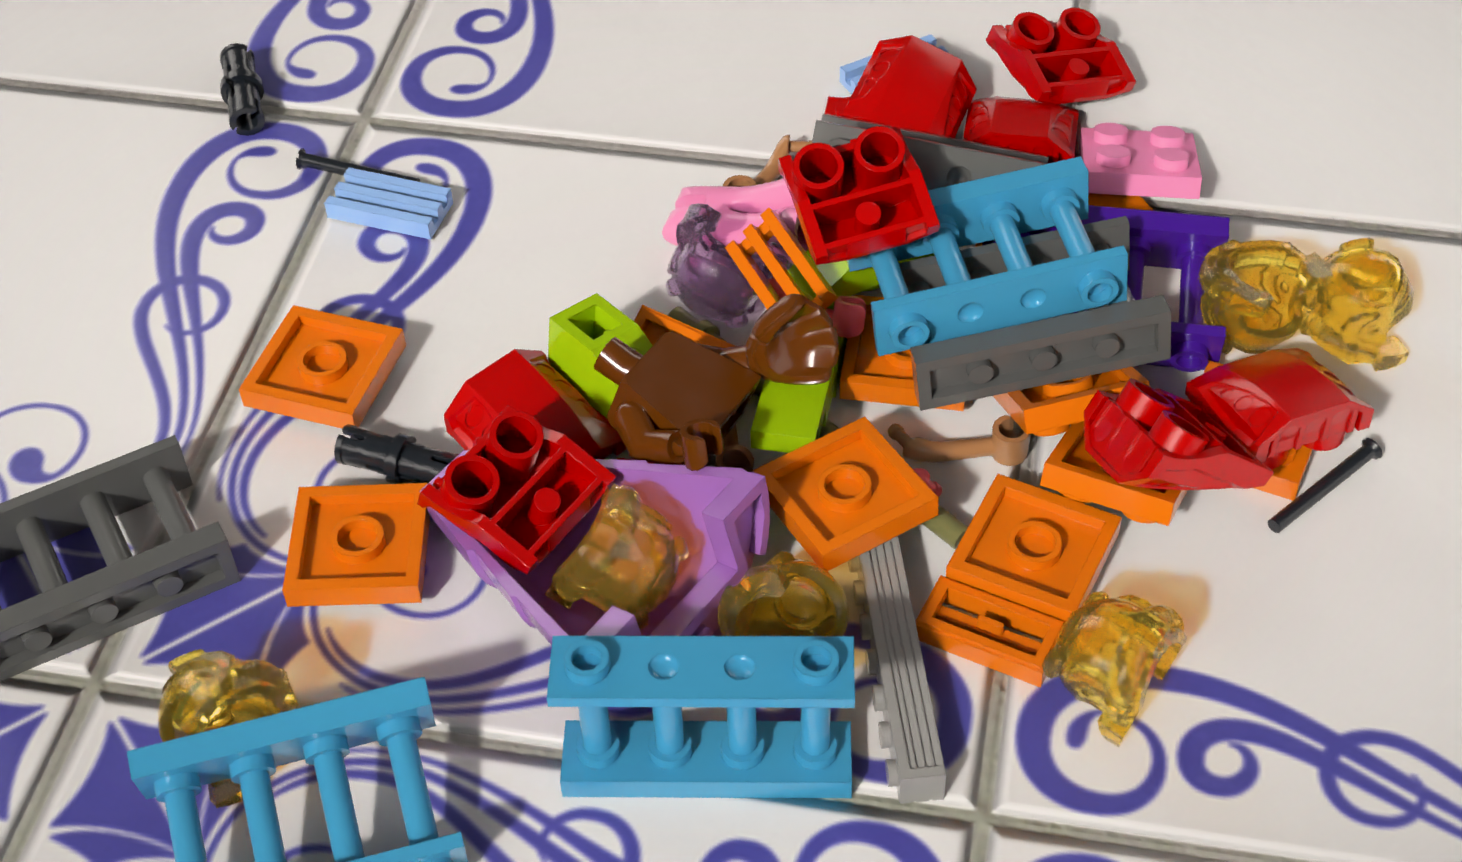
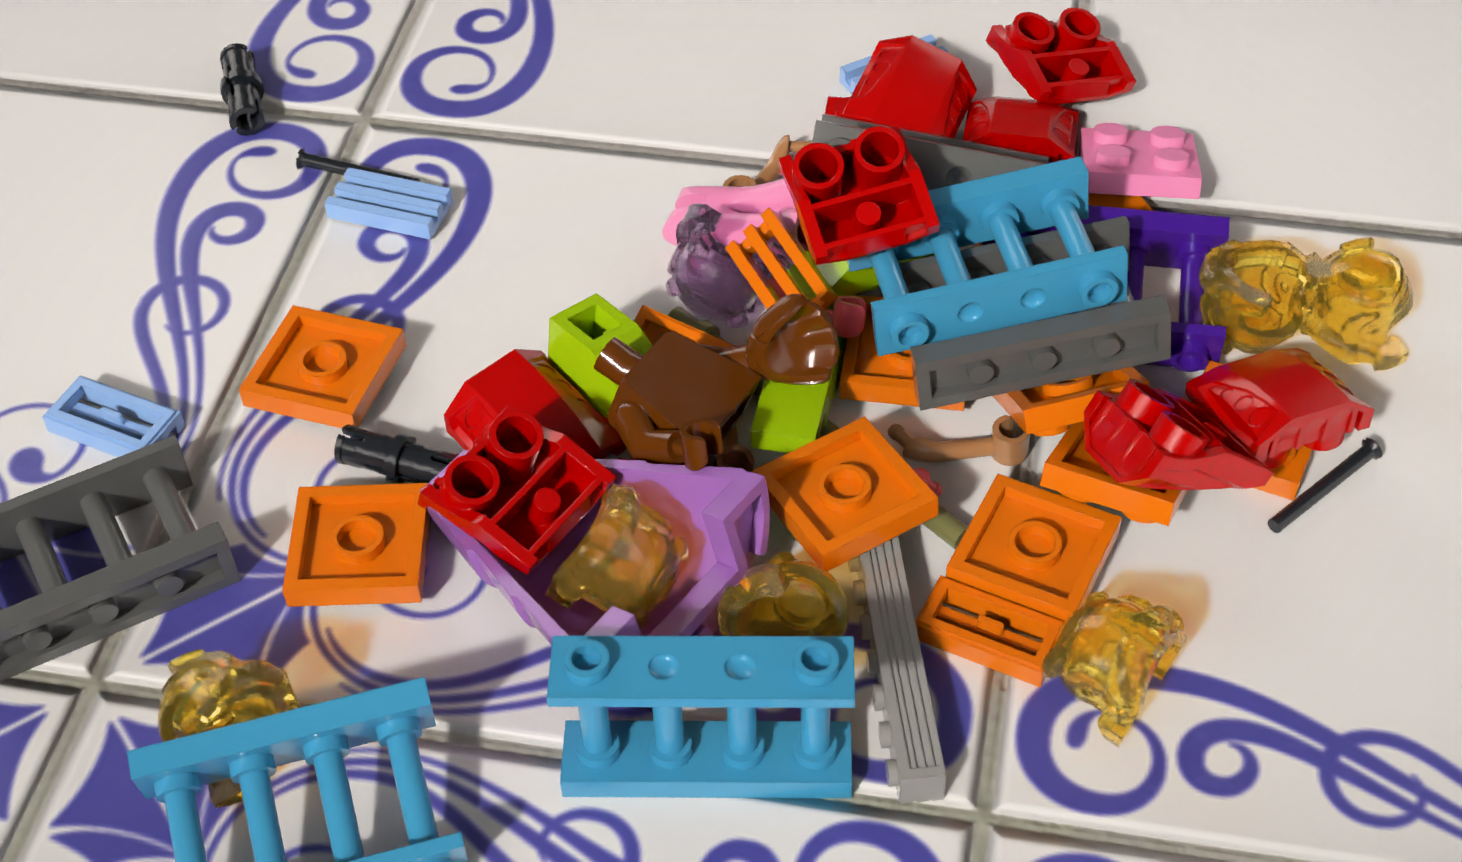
(106, 427): none -> light blue tile

